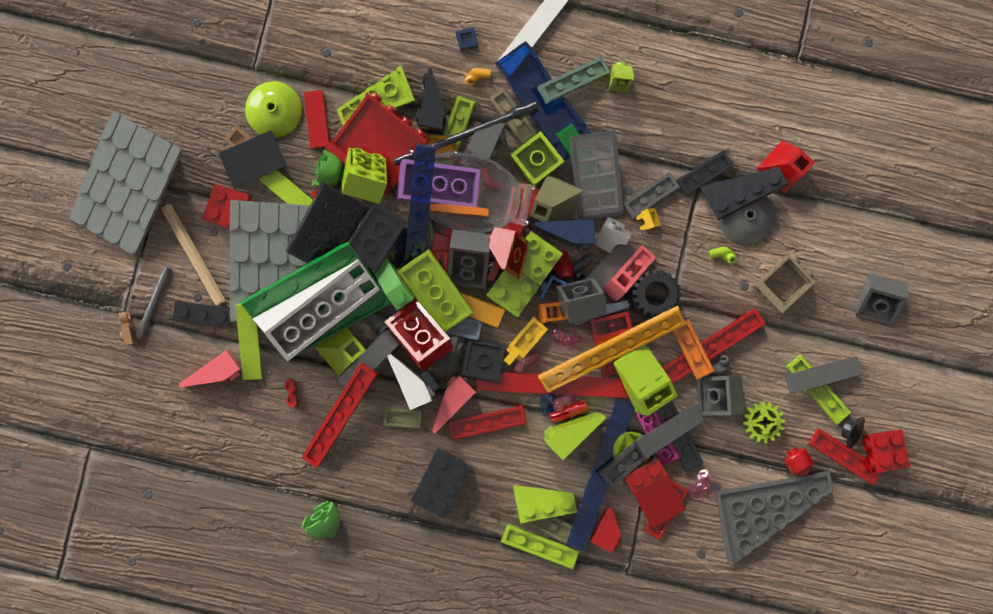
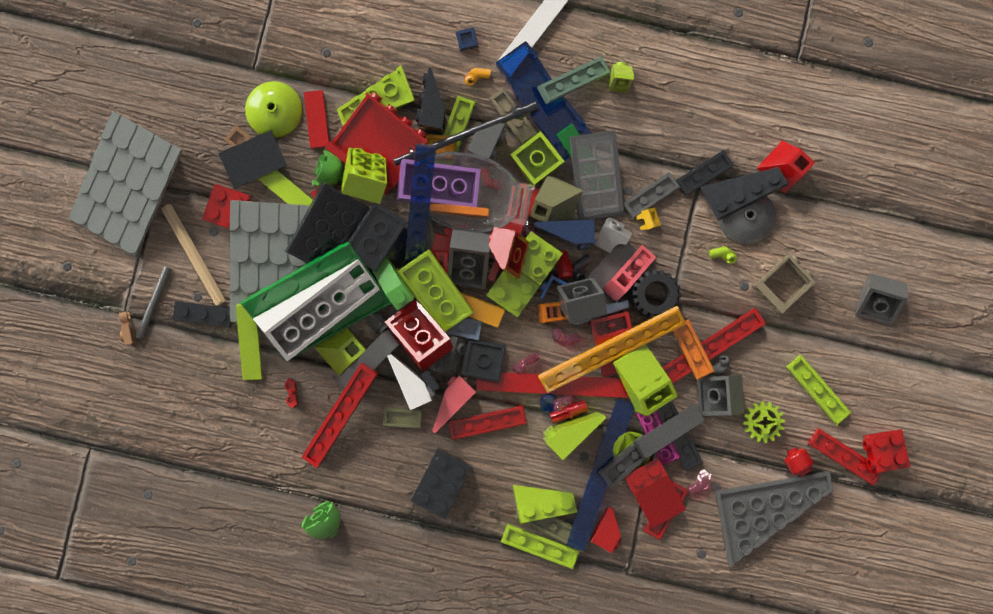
(219, 369): coral slope -> none
(525, 340): yellow hinge -> none
(823, 374): dark grey tile -> none
(852, 431): black piece -> none

